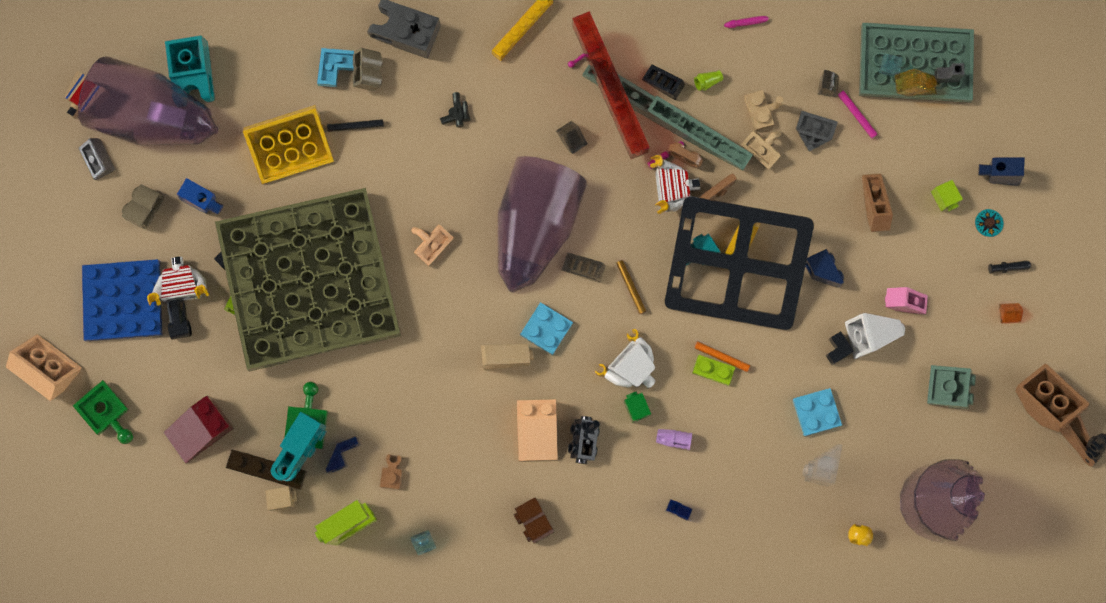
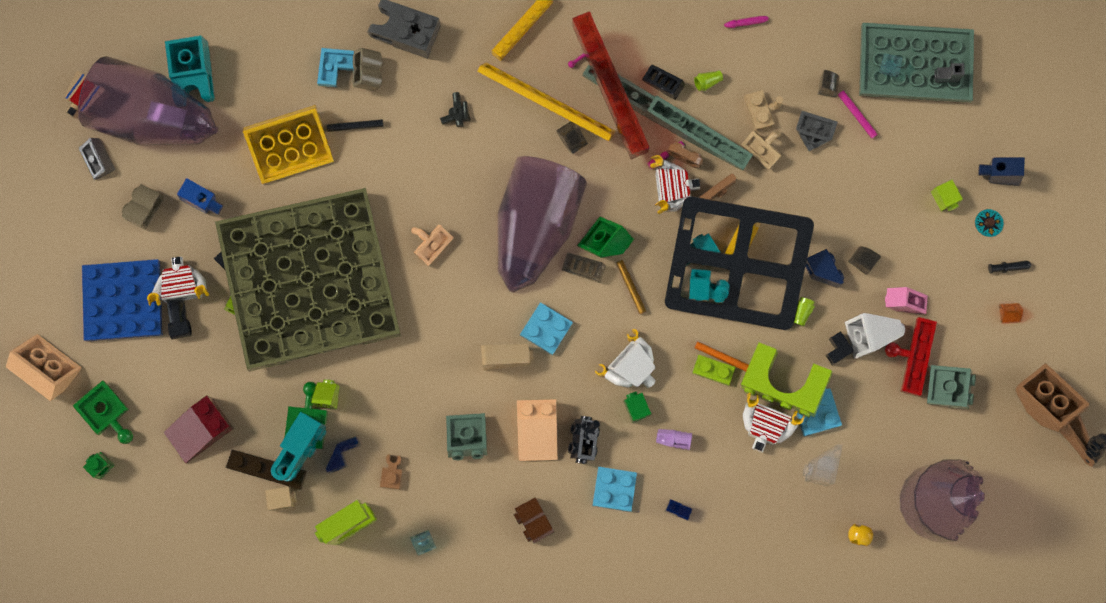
(98, 465): none -> green brick
(326, 394): none -> lime slope
(466, 436): none -> sand green plate
(546, 101): none -> yellow tile
(606, 239): none -> green slope
(614, 489): none -> medium azure plate
(703, 289): none -> teal brick
(767, 424): none -> torso
(803, 311): none -> lime cone
(804, 400): none -> lime arch
(864, 259): none -> clear smoke brick
(877, 203): medium nougat slope -> none
(915, 83): clear yellow slope -> none
(917, 356): none -> red plate

